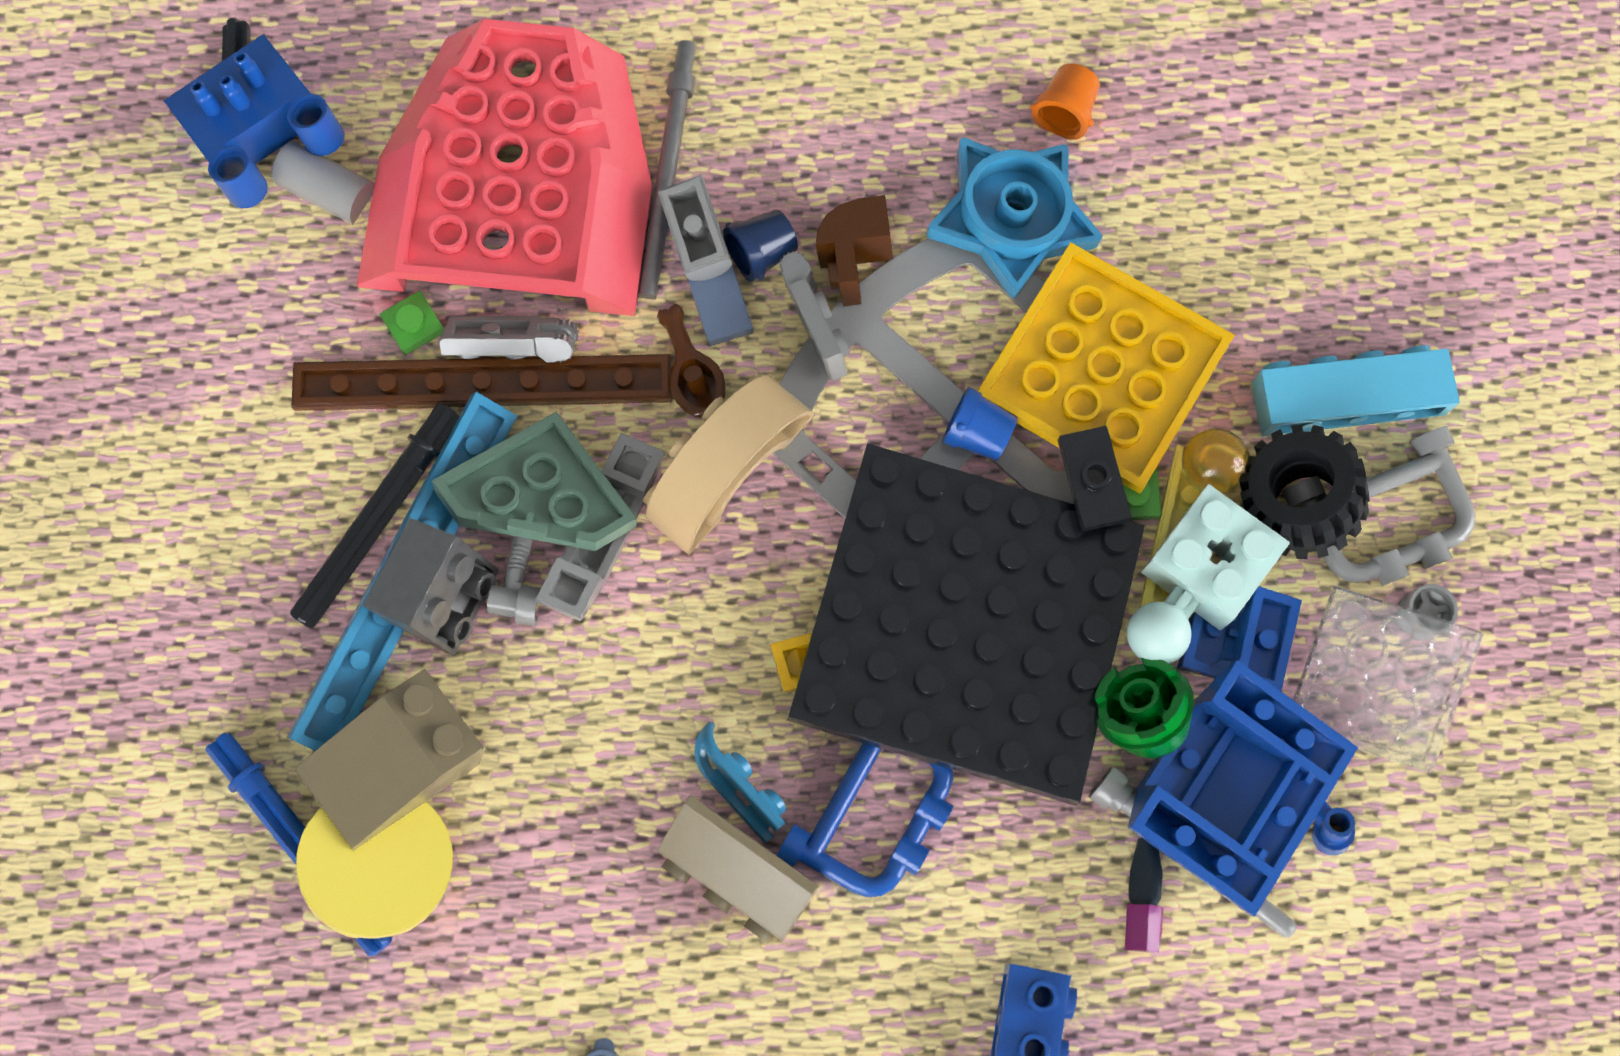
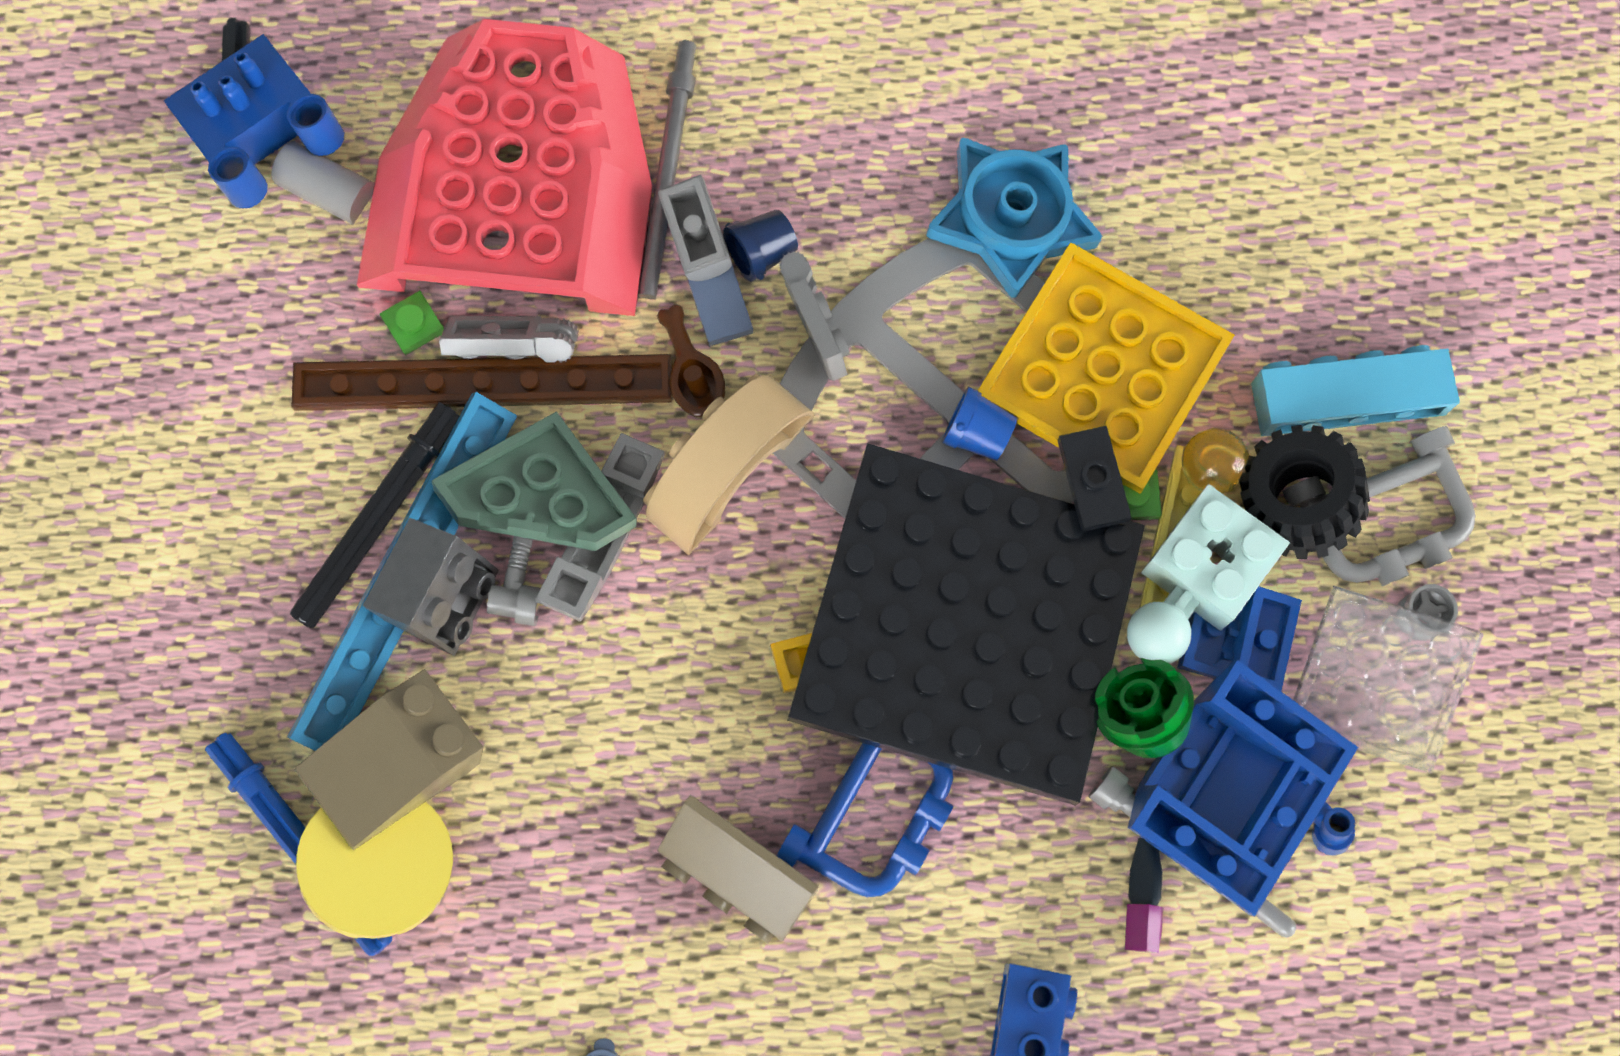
(732, 775): dark azure piece -> none
(852, 236): reddish brown brick -> none
(1067, 102): orange piece -> none

